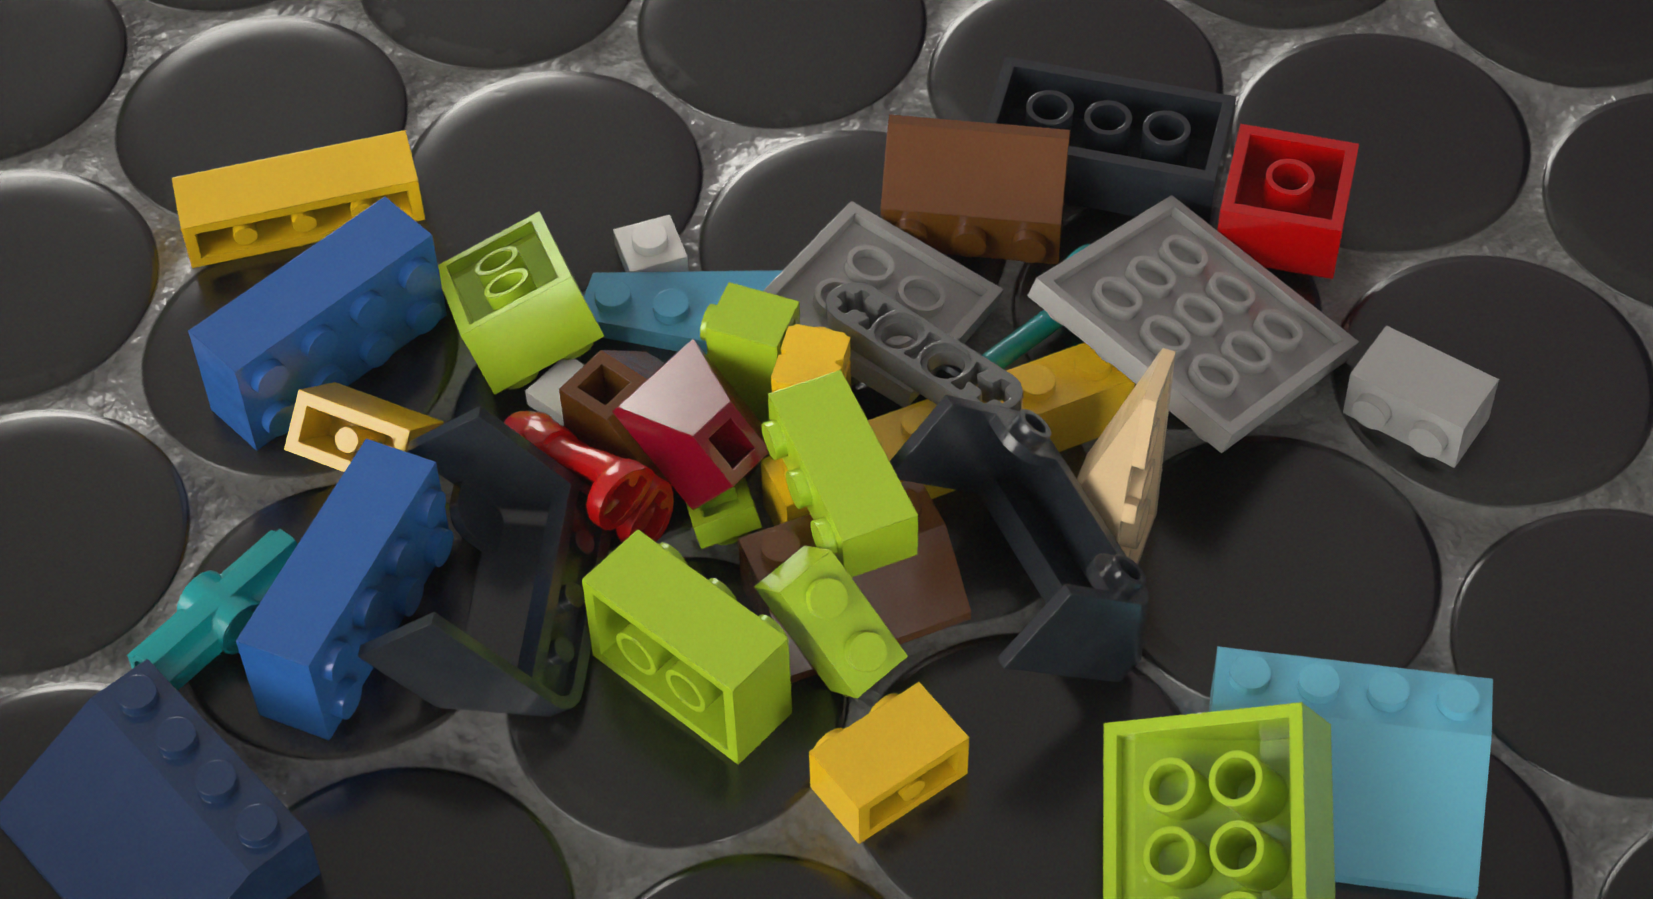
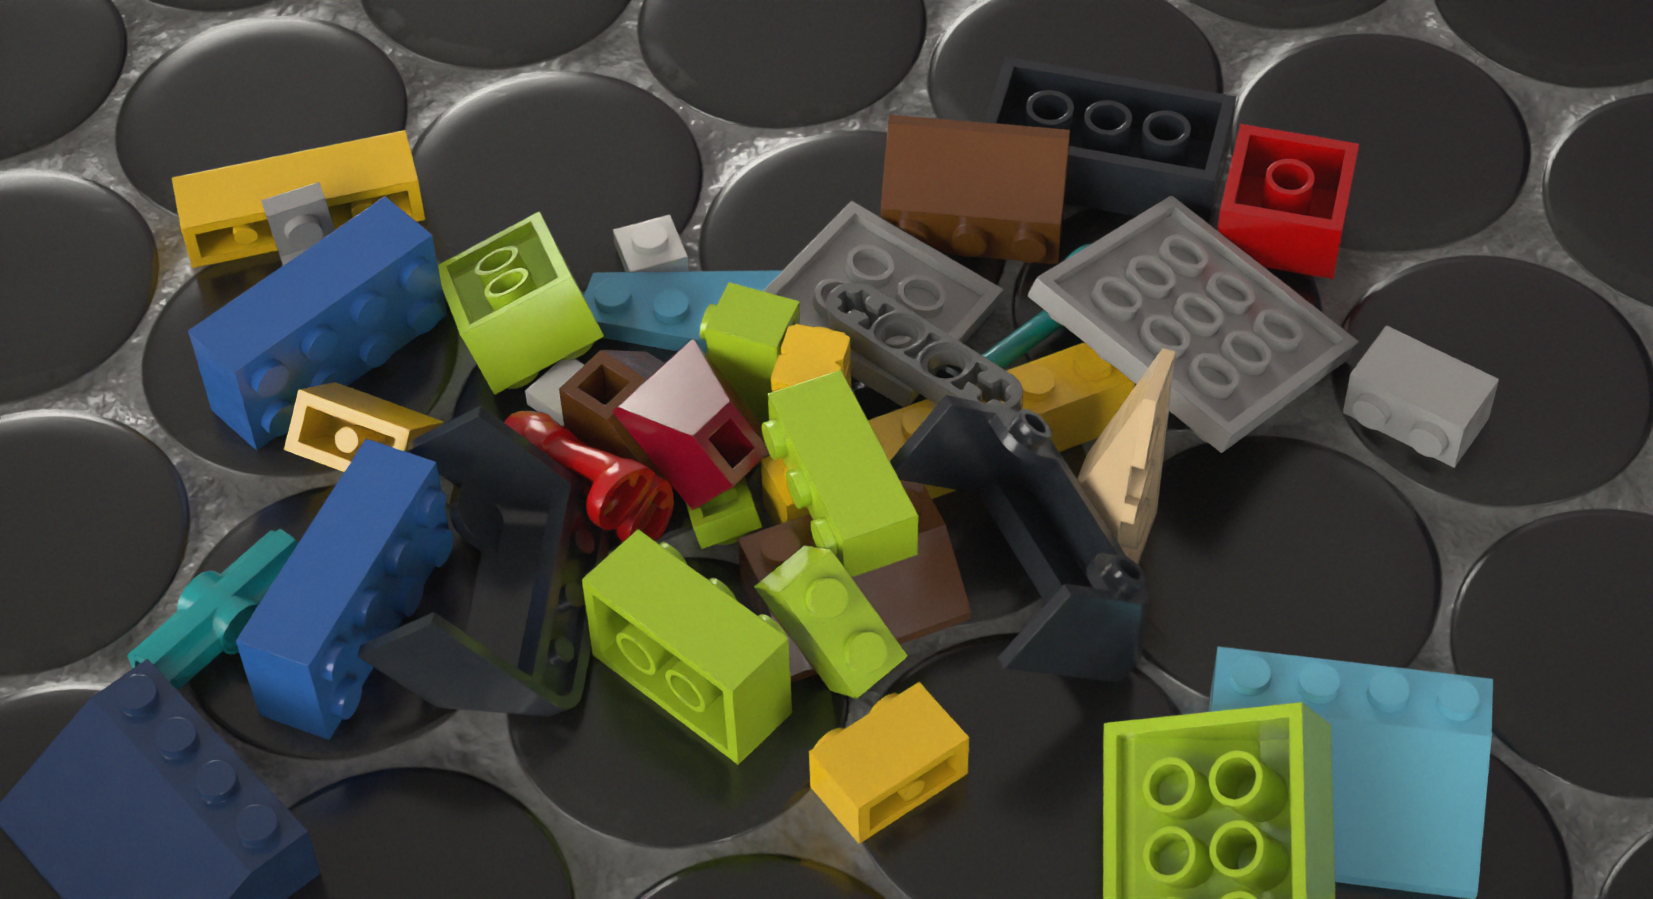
(298, 220): none -> light grey bracket

